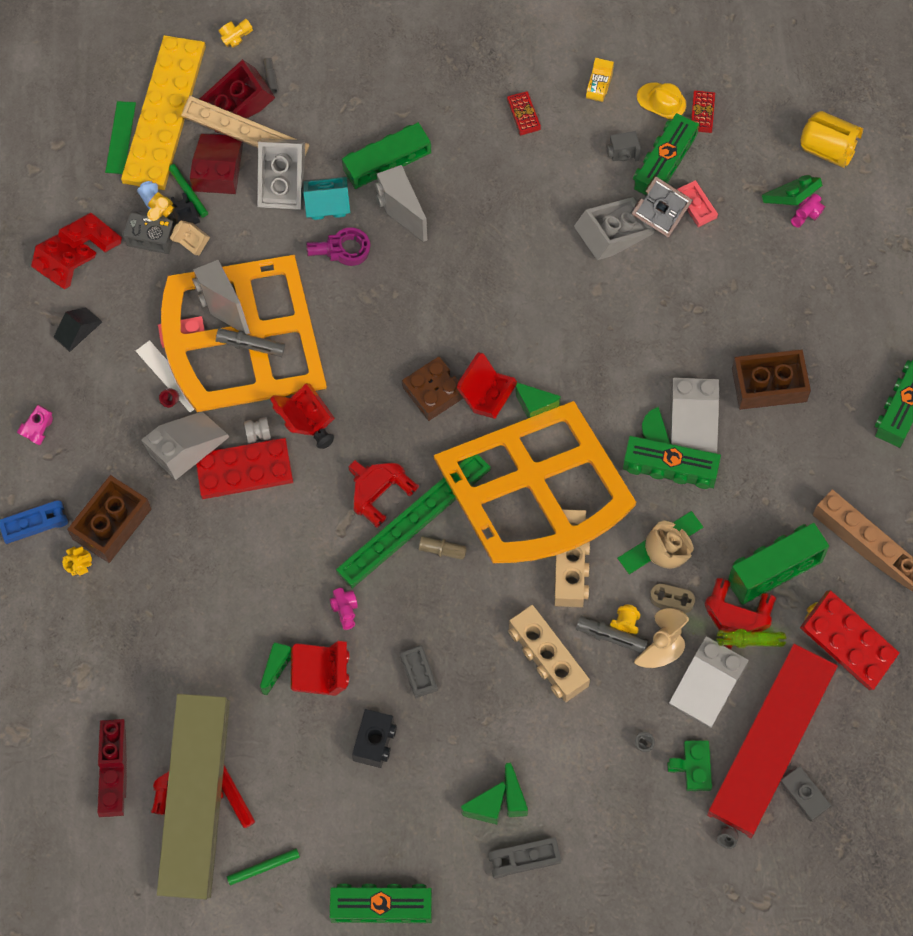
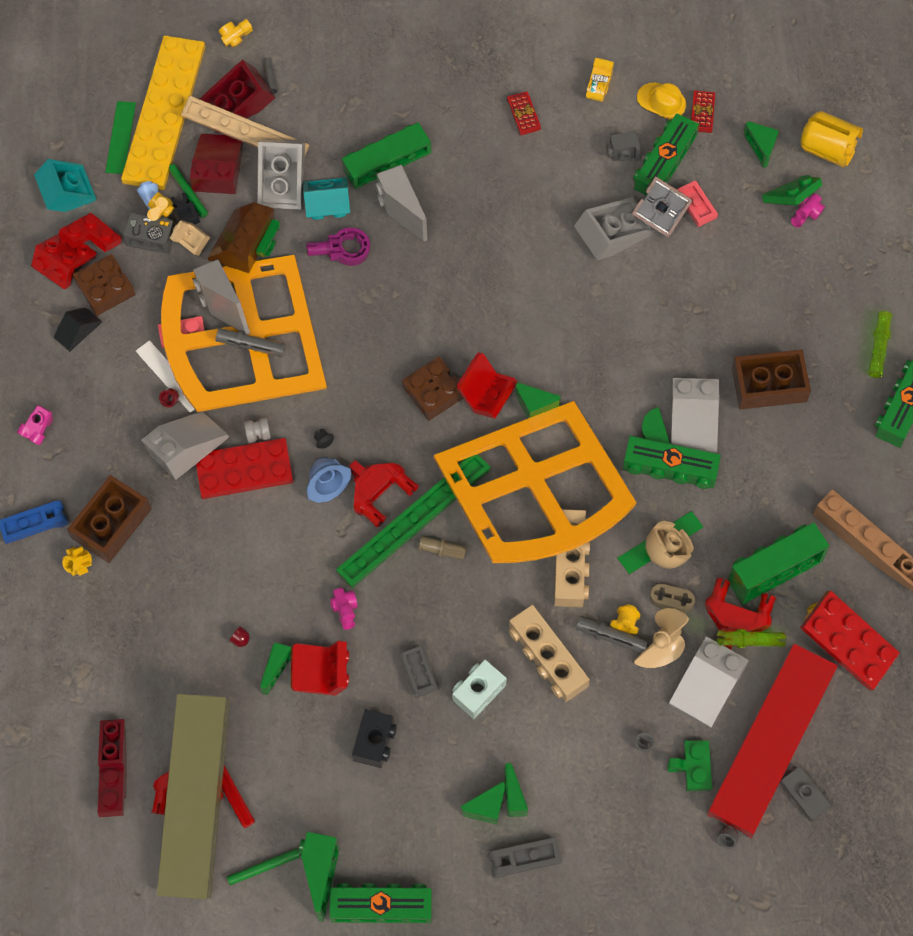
(64, 185): none -> teal slope
(104, 284): none -> reddish brown piece
(240, 637): none -> dark red hinge
(242, 236): none -> reddish brown slope
(267, 243): none -> green tile
(303, 412): red bracket -> none
(319, 861): none -> green slope
(327, 479): none -> medium blue piece
(475, 702): none -> light aqua brick
(761, 140): none -> green slope
(882, 335): none -> clear neon green pin

